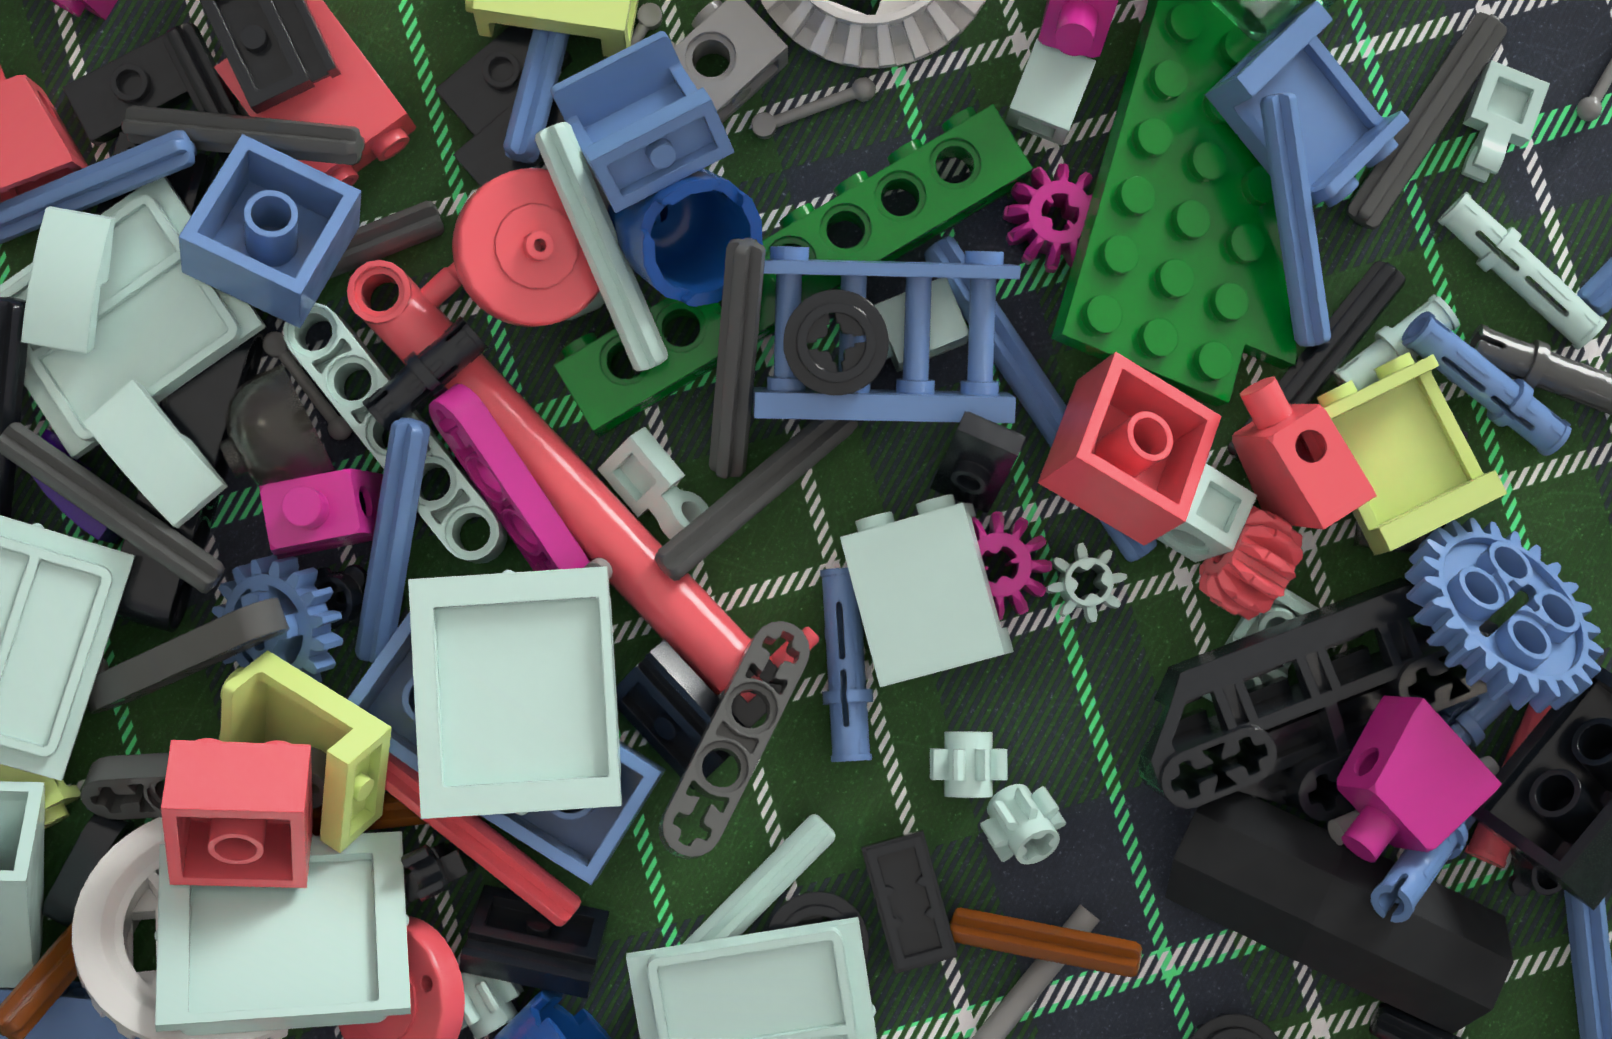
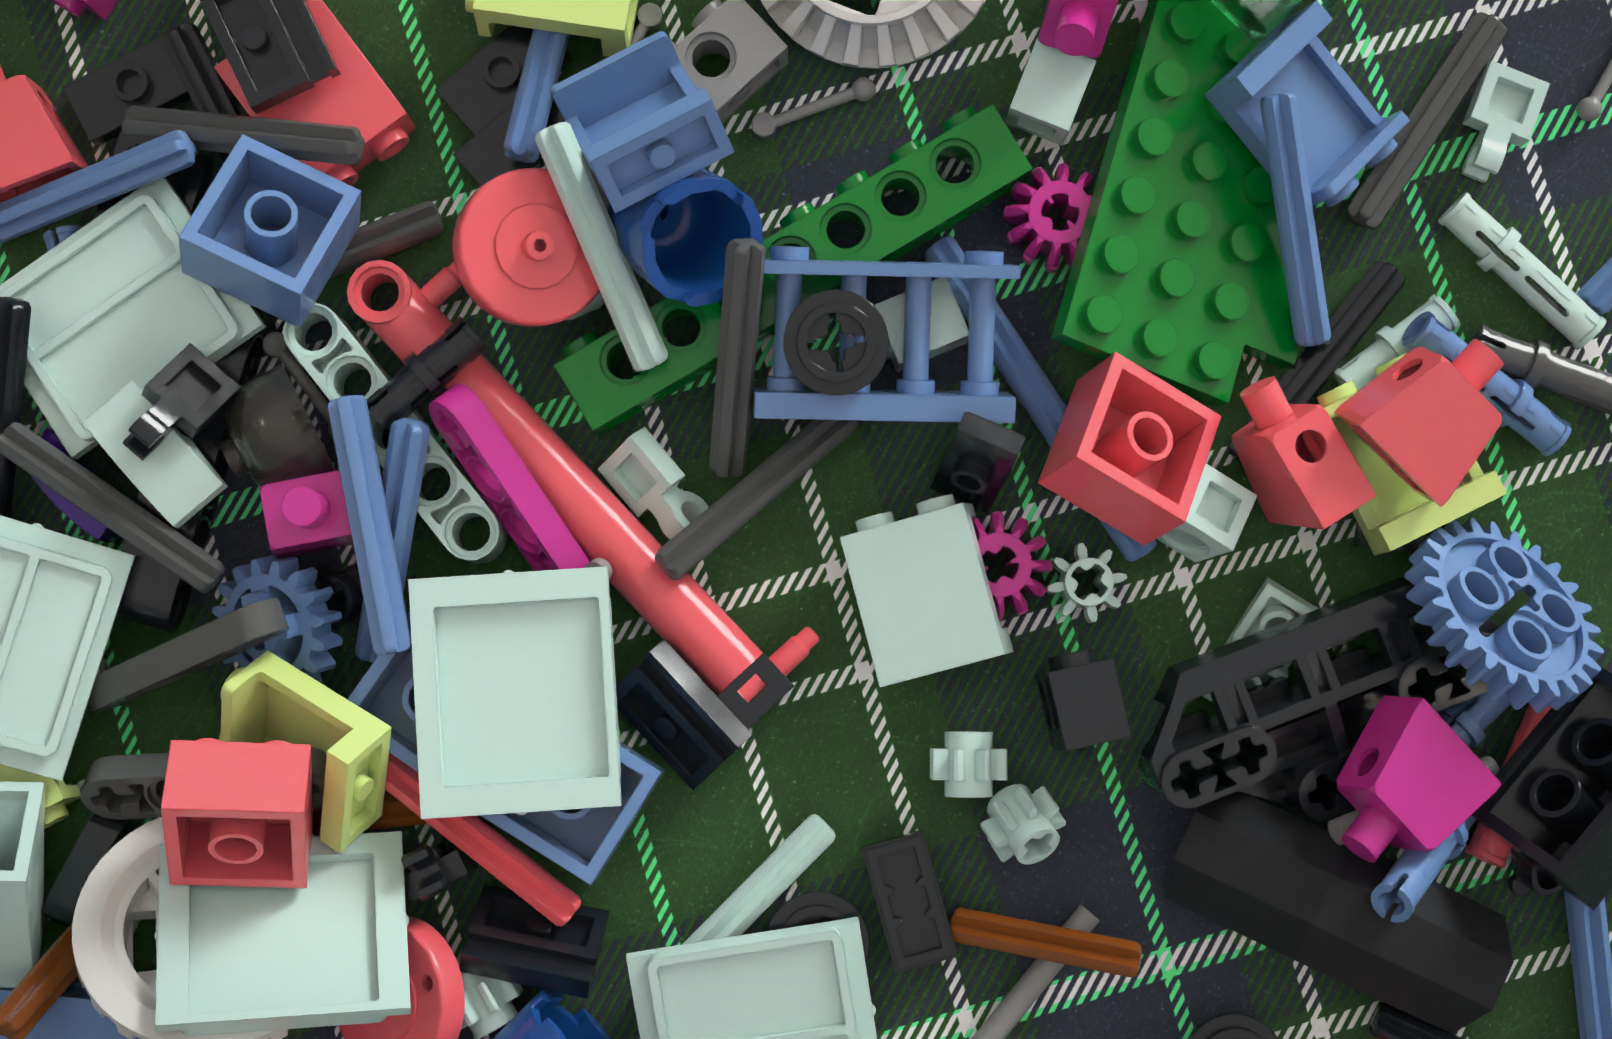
(66, 279): light aqua slope -> none
(182, 395): none -> black plate
(369, 524): none -> medium blue axle
(740, 742): dark grey beam -> none
(845, 668): medium blue pin -> none
(1082, 701): none -> black brick
(1256, 569): coral gear -> none
(1428, 416): none -> coral torso

